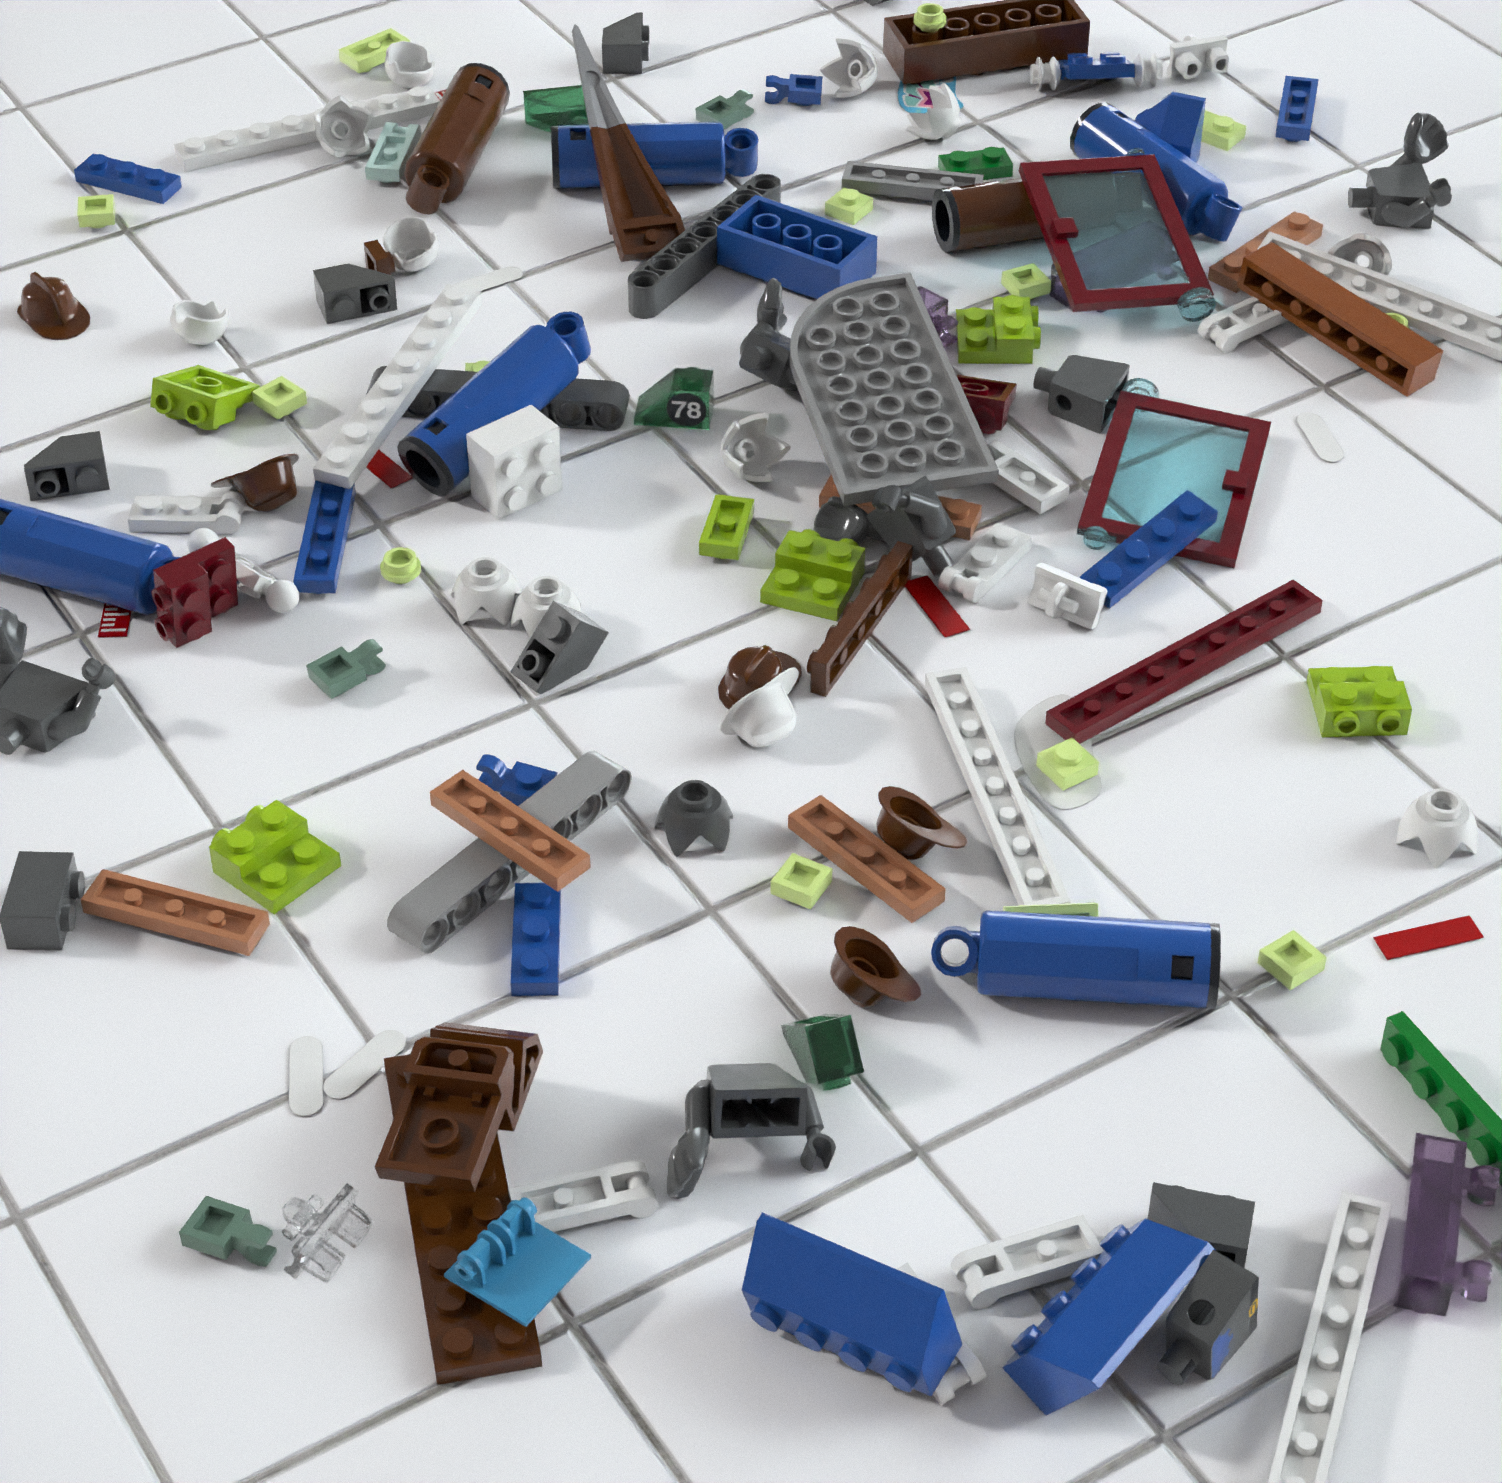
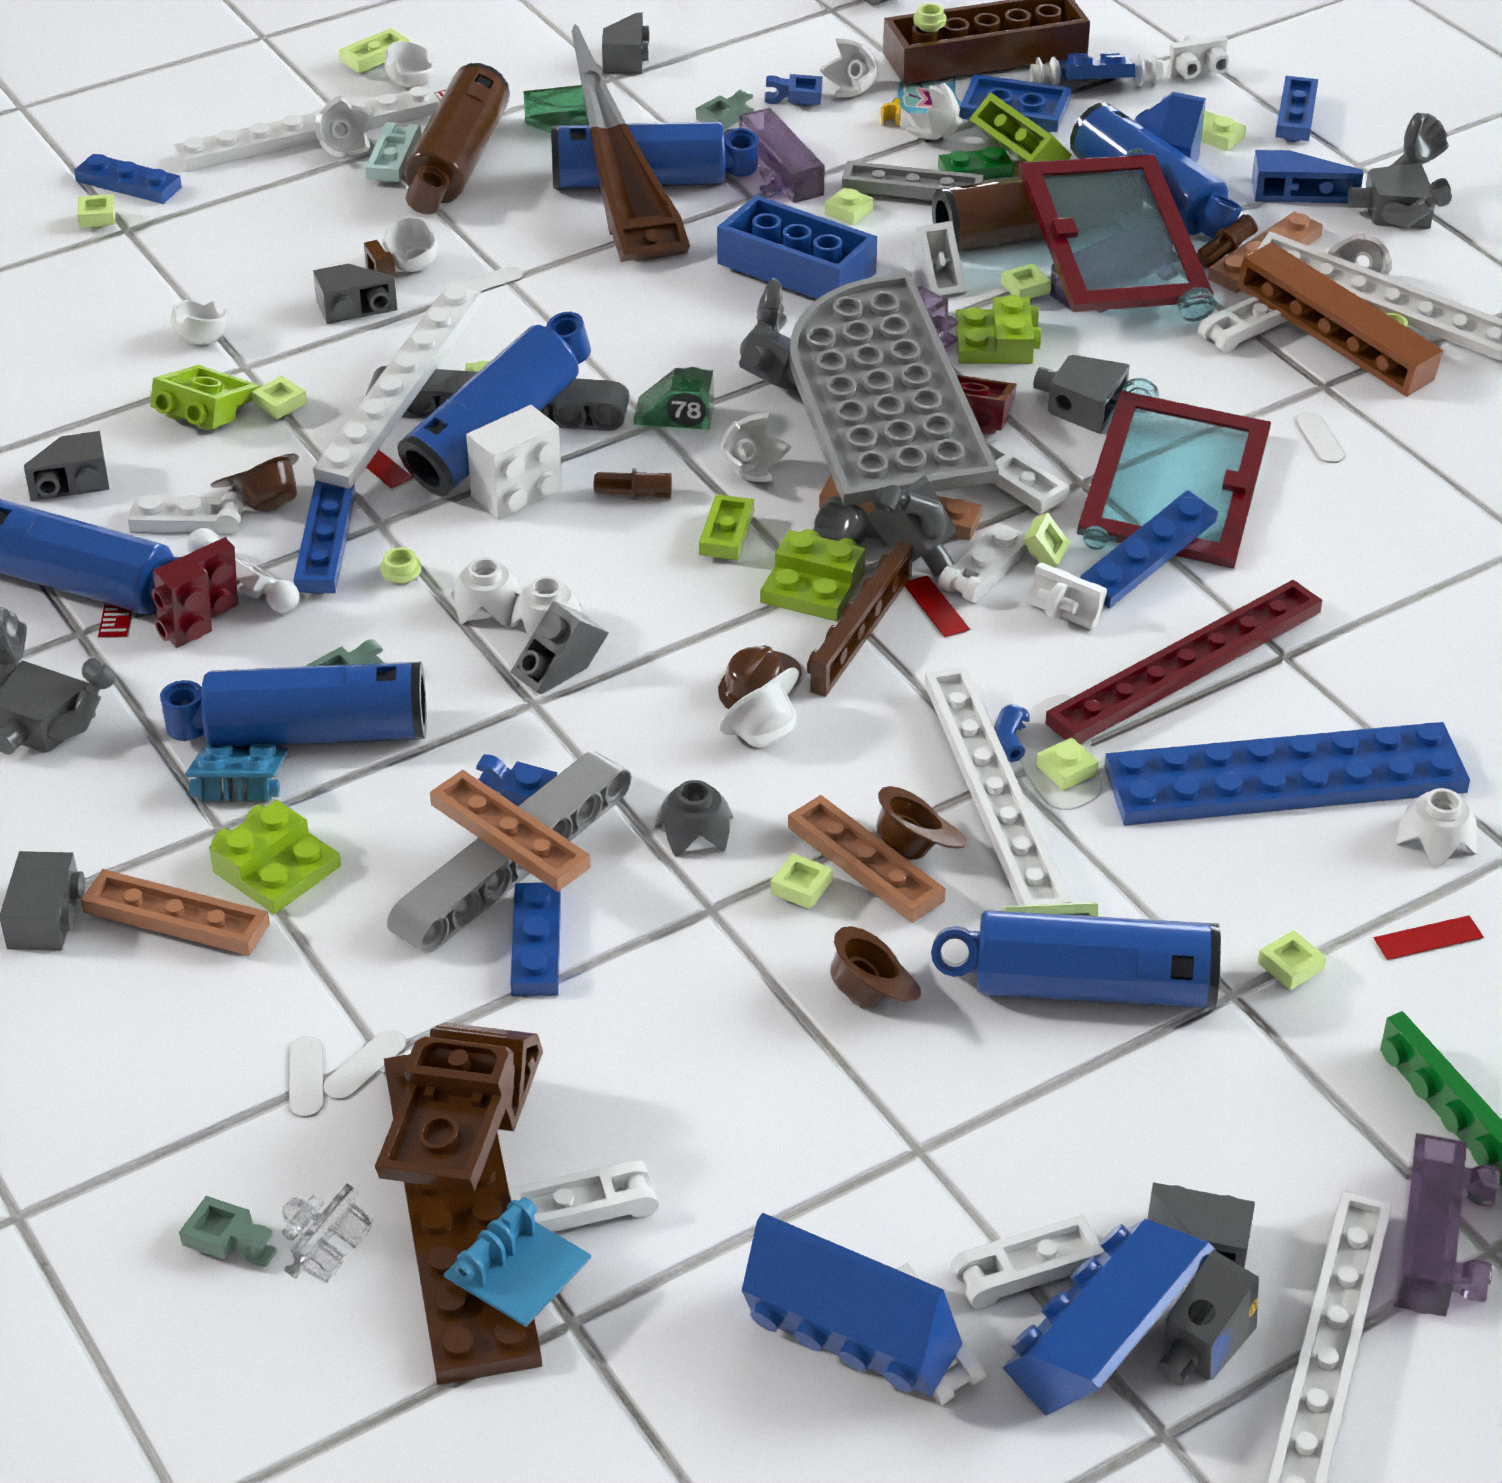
(52, 309): reddish brown piece -> none
(256, 763): none -> dark azure hinge
(299, 705): none -> blue piece
(633, 484): none -> reddish brown axle
(690, 254): dark grey beam -> none
(743, 1104): dark grey torso -> none
(784, 158): none -> clear purple brick
(825, 1049): clear green slope -> none
(891, 111): none -> yellow hand
(938, 259): none -> white slope
(1006, 725): none -> blue arm
(1016, 132): none -> lime brick
(1036, 101): none -> blue plate
(1046, 540): none -> yellowish green plate
(1227, 240): none -> reddish brown axle
(1284, 773): none -> blue plate
(1301, 178): none -> blue slope
(1359, 701): lime plate -> none

